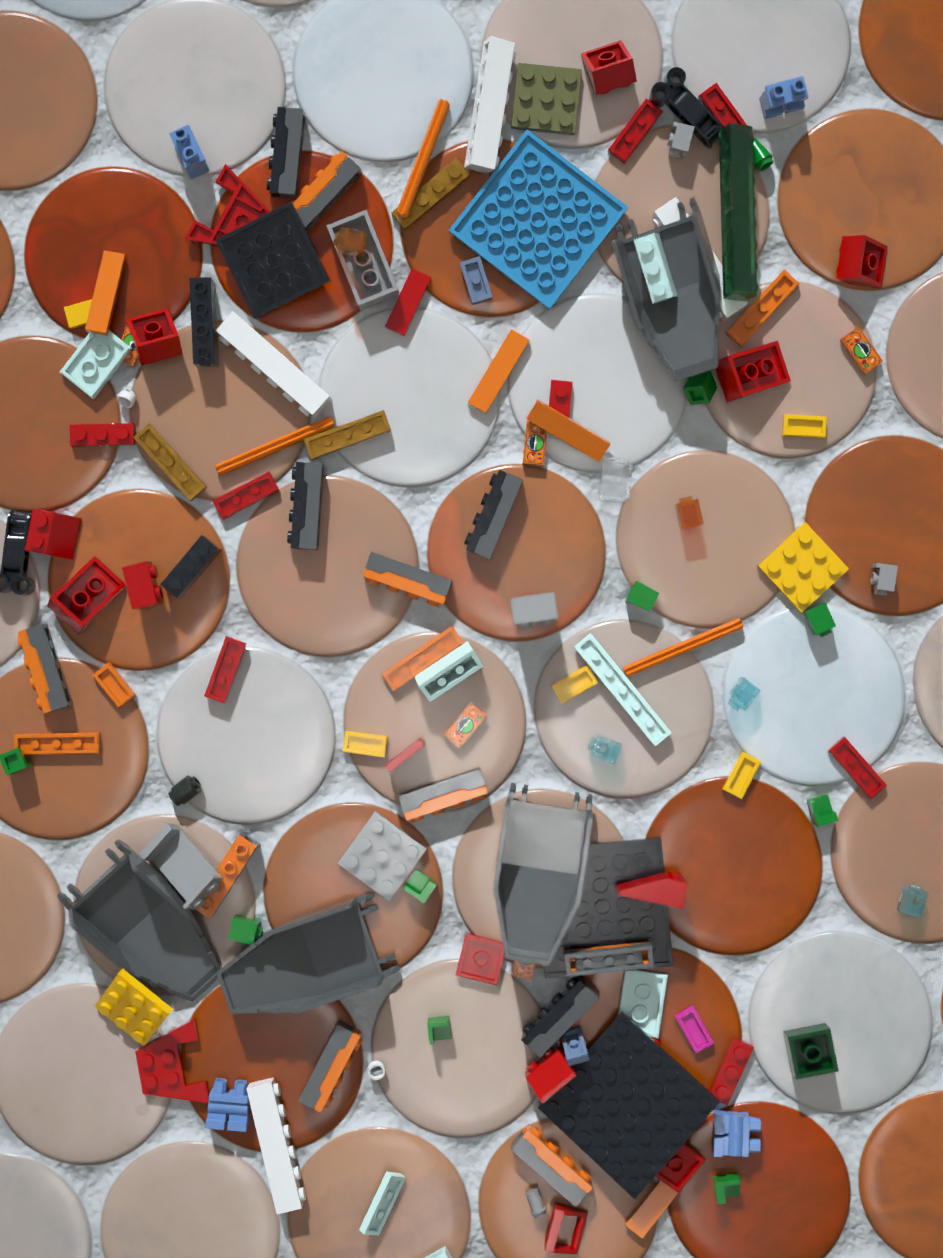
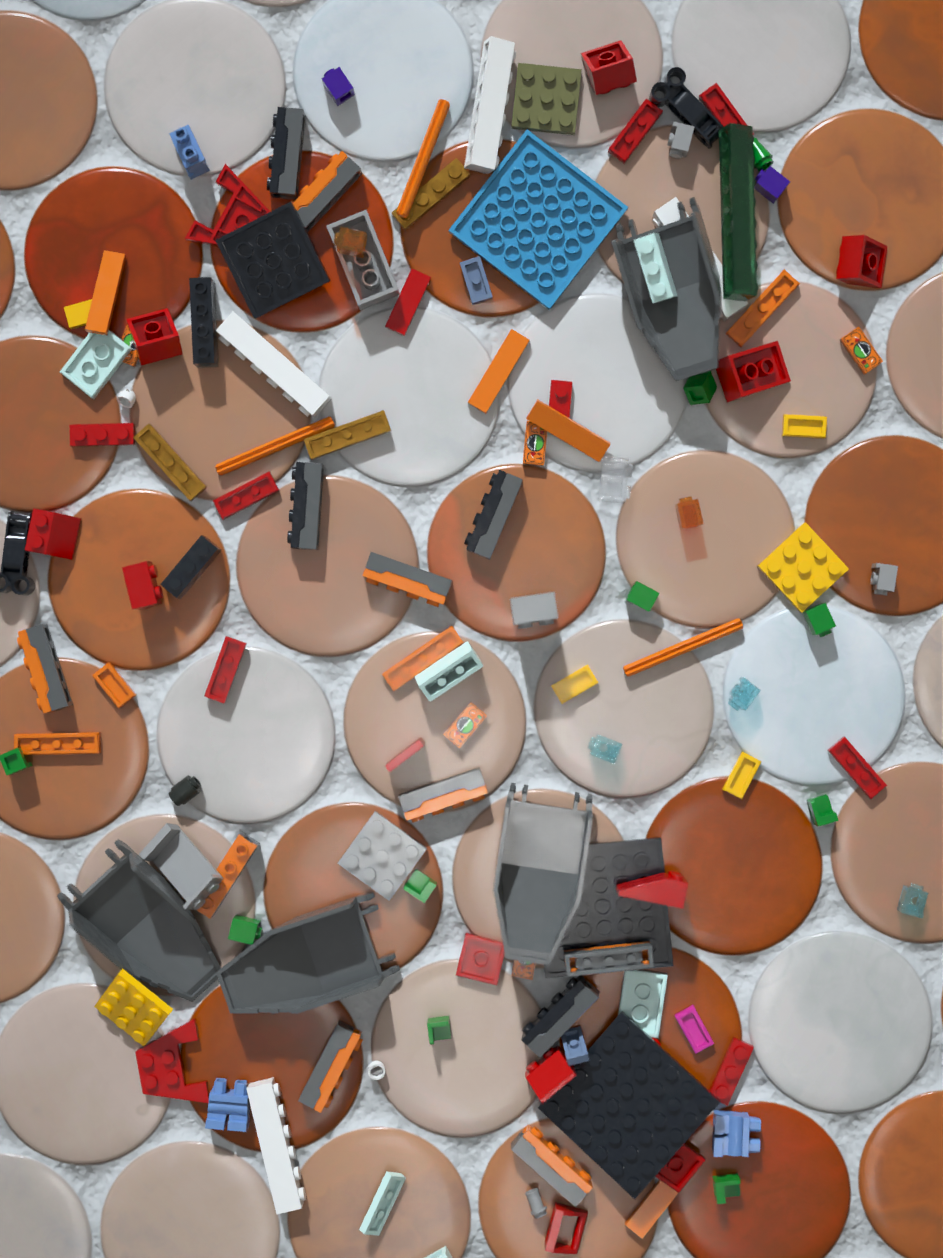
(86, 595): red slope -> none
(338, 85): none -> dark purple brick
(365, 744): yellow tile -> none
(622, 689): light aqua plate -> none
(770, 184): none -> dark purple brick
(787, 94): medium blue hips -> none
(810, 1051): dark green brick -> none

